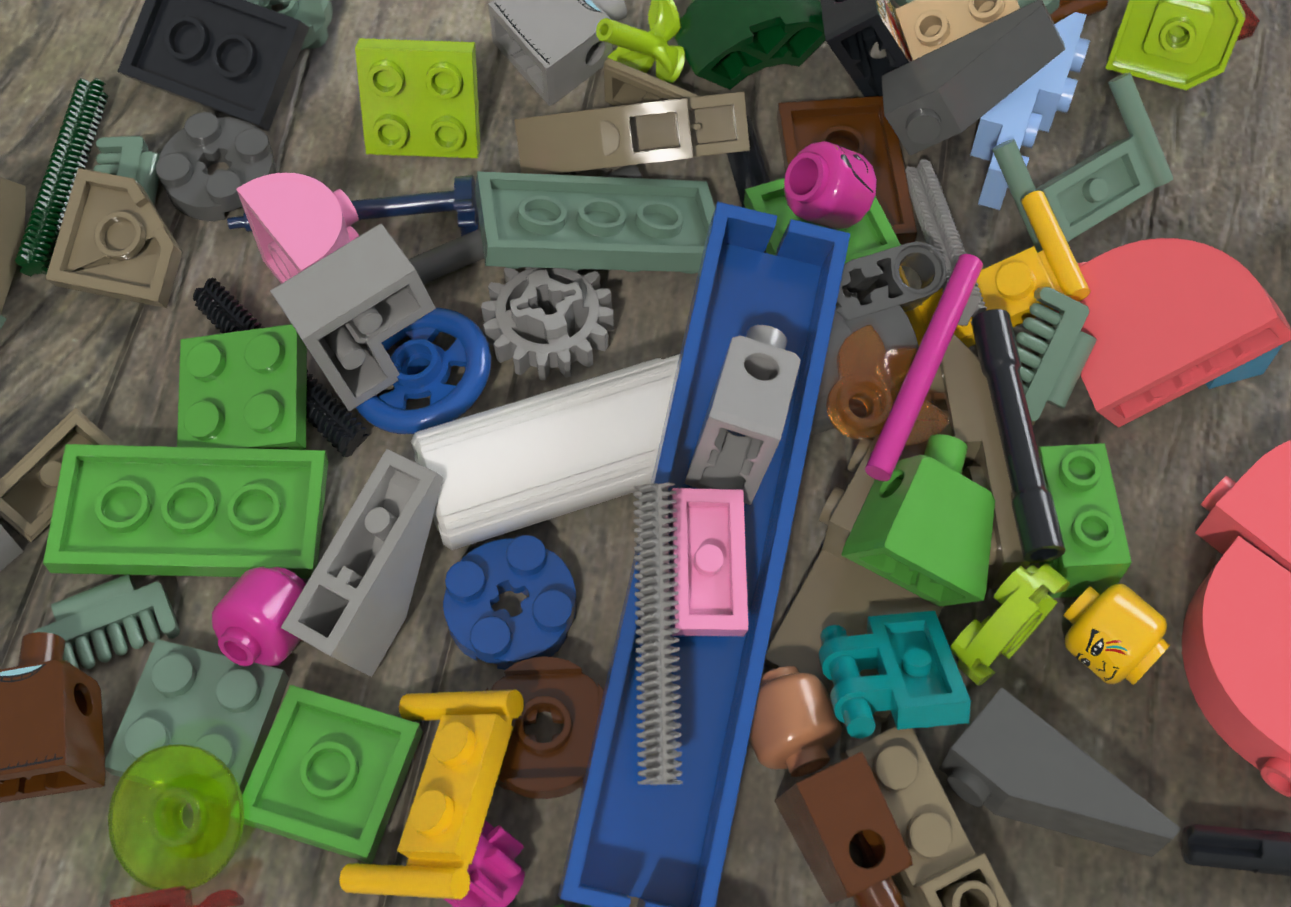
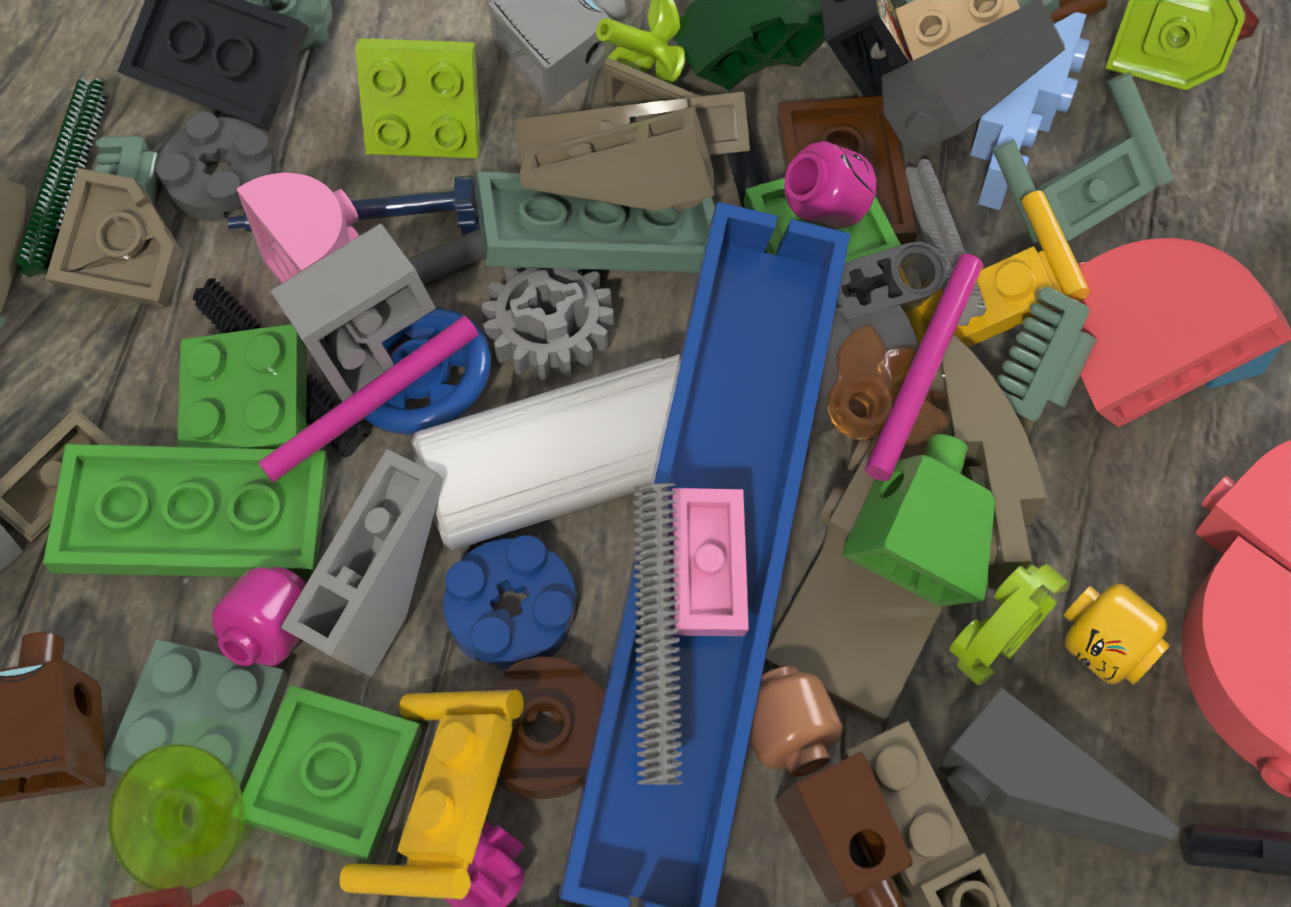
(107, 610): sand green piece -> none
(367, 399): none -> dark pink bar
(634, 165): none -> dark tan slope
(751, 400): light grey torso -> none
(914, 678): teal plate -> none
(1031, 501): black piece -> none
(1087, 517): bright green brick -> none

